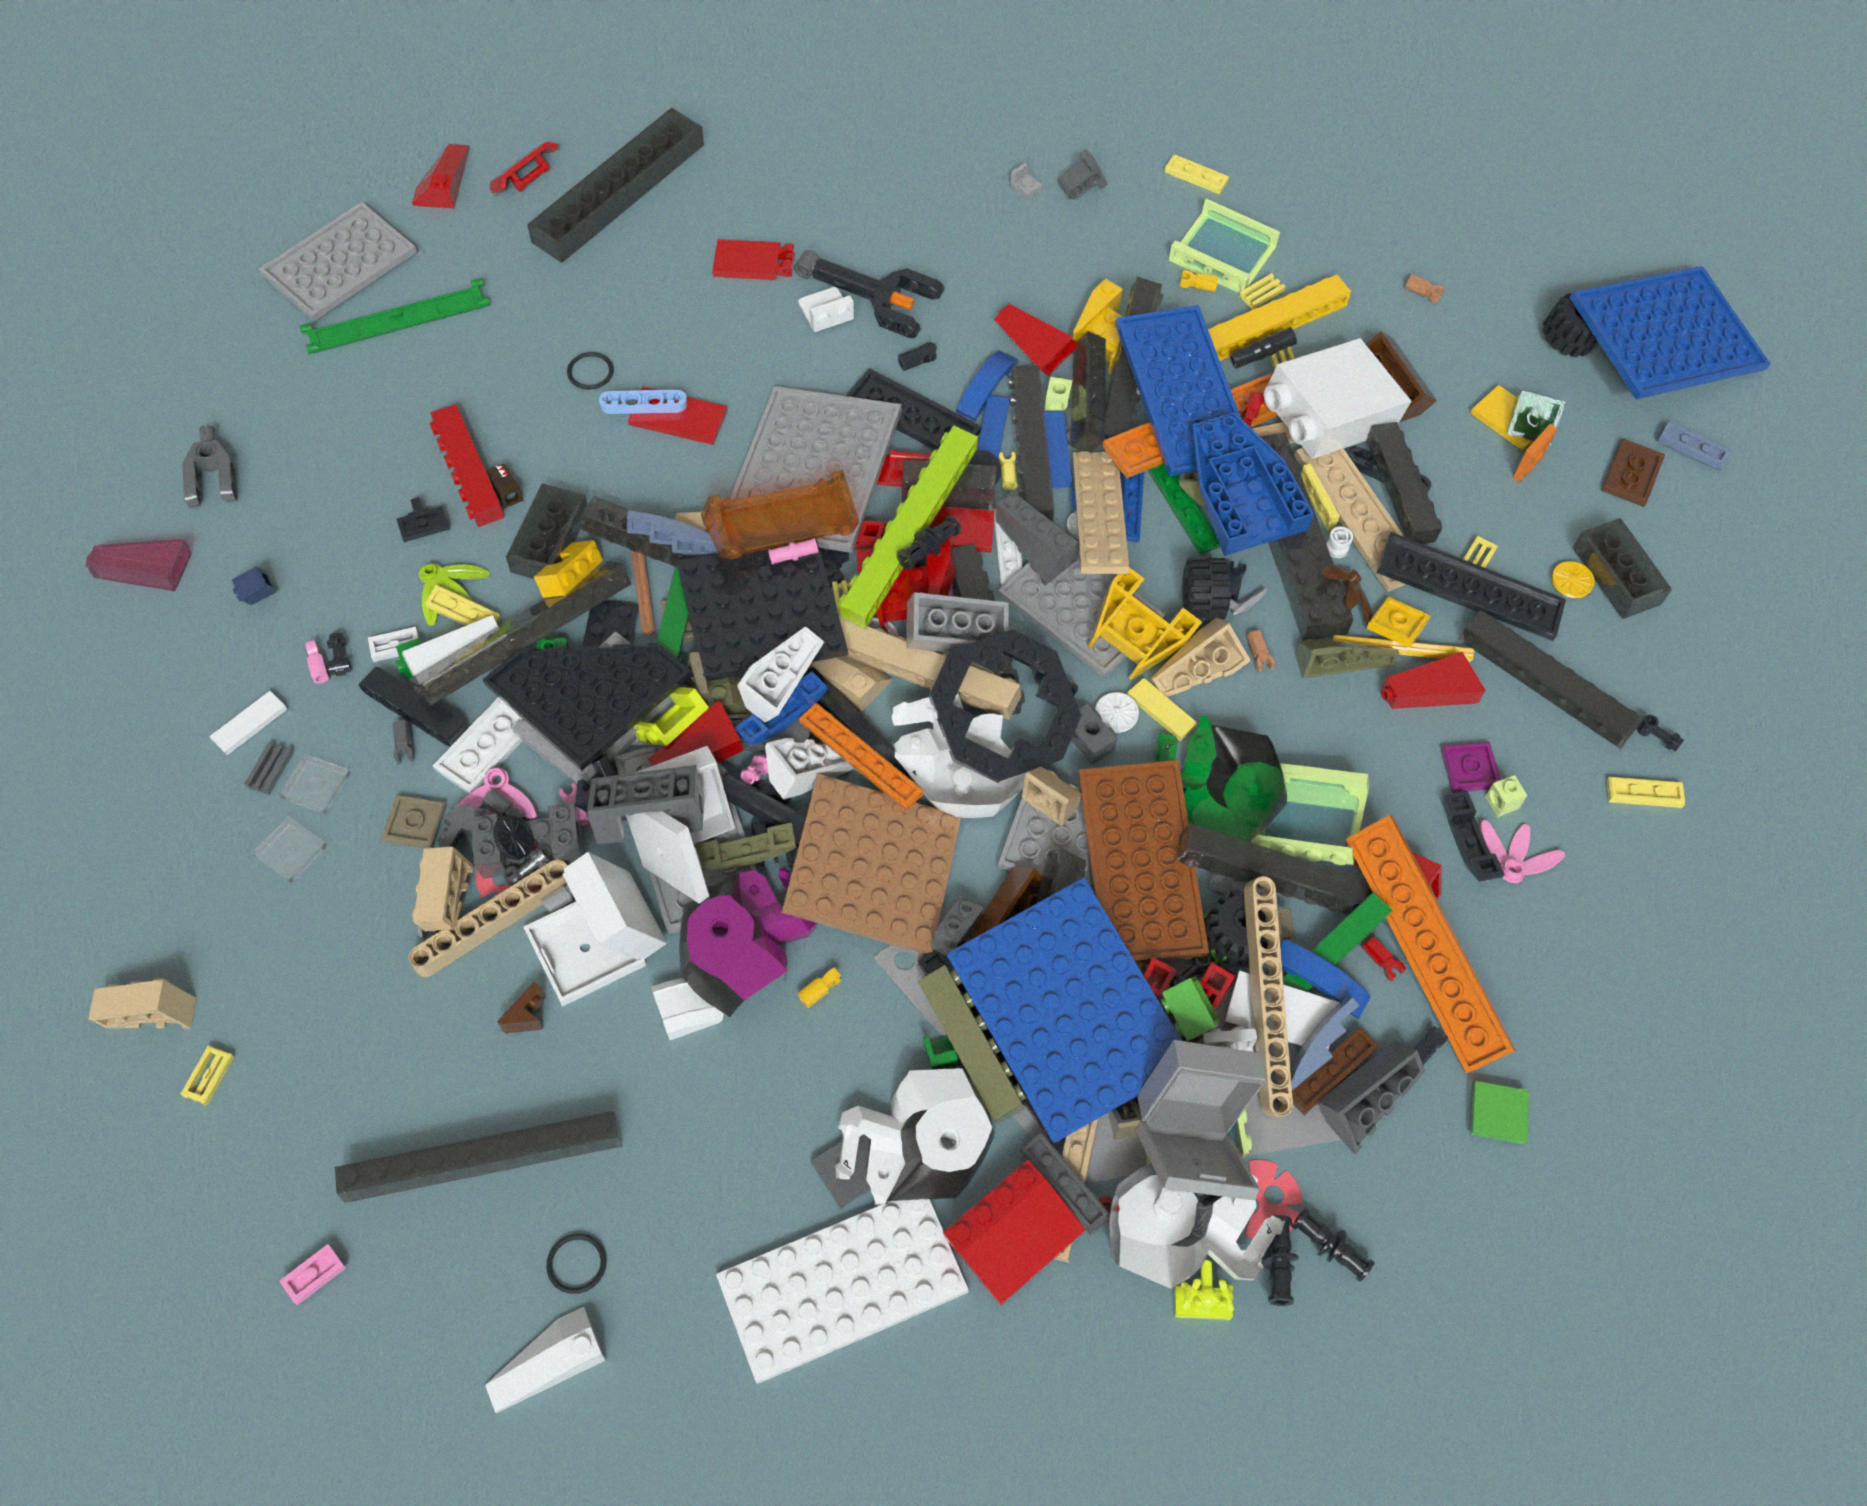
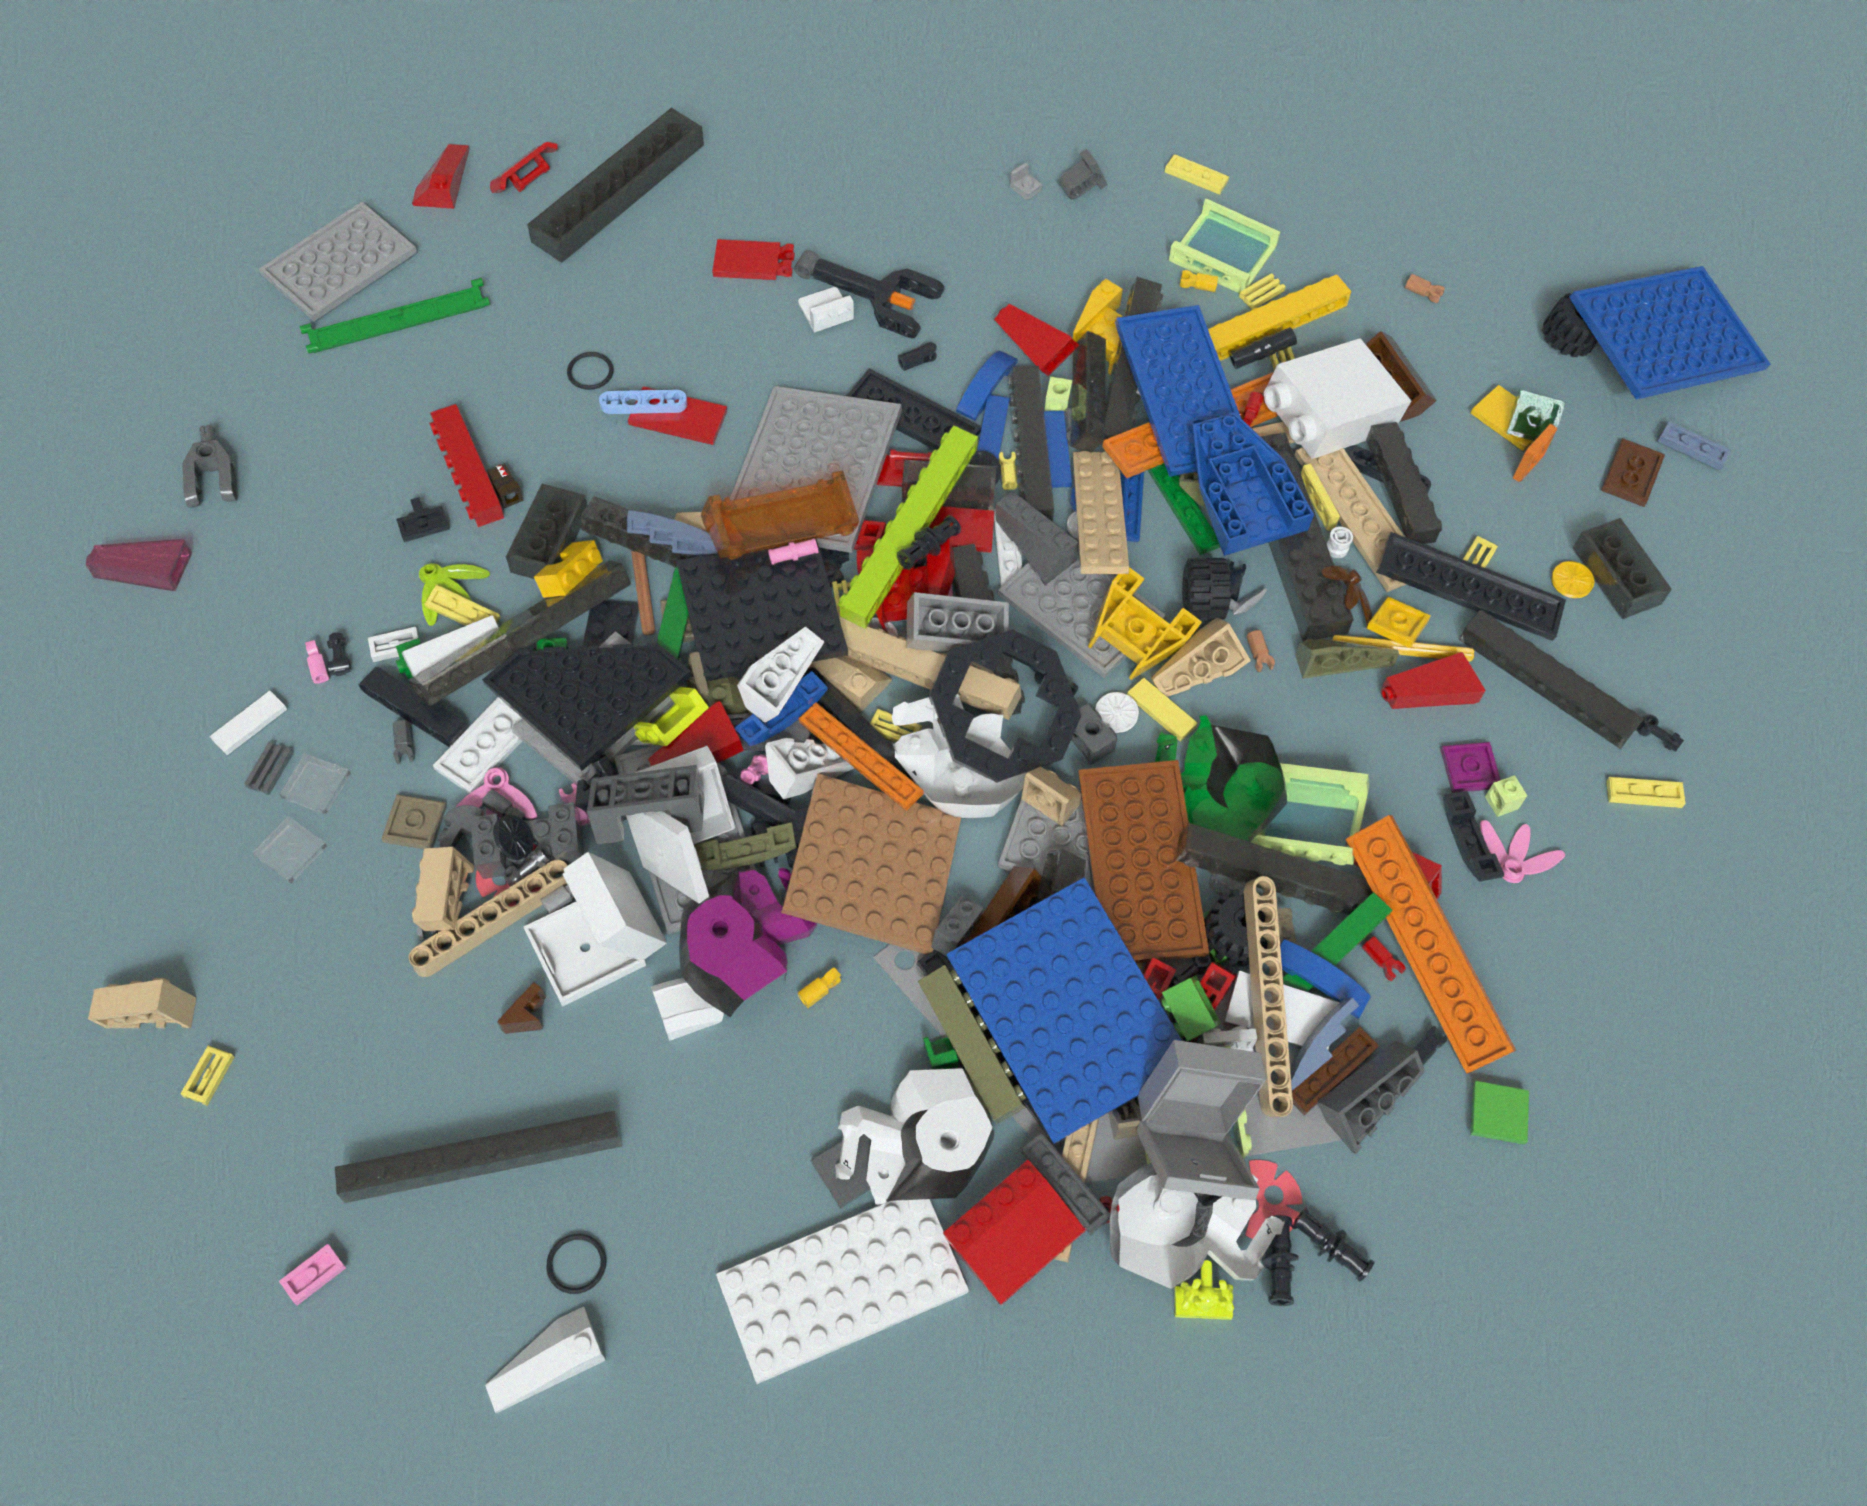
(253, 586): dark blue brick -> none
(890, 731): none -> light yellow tile

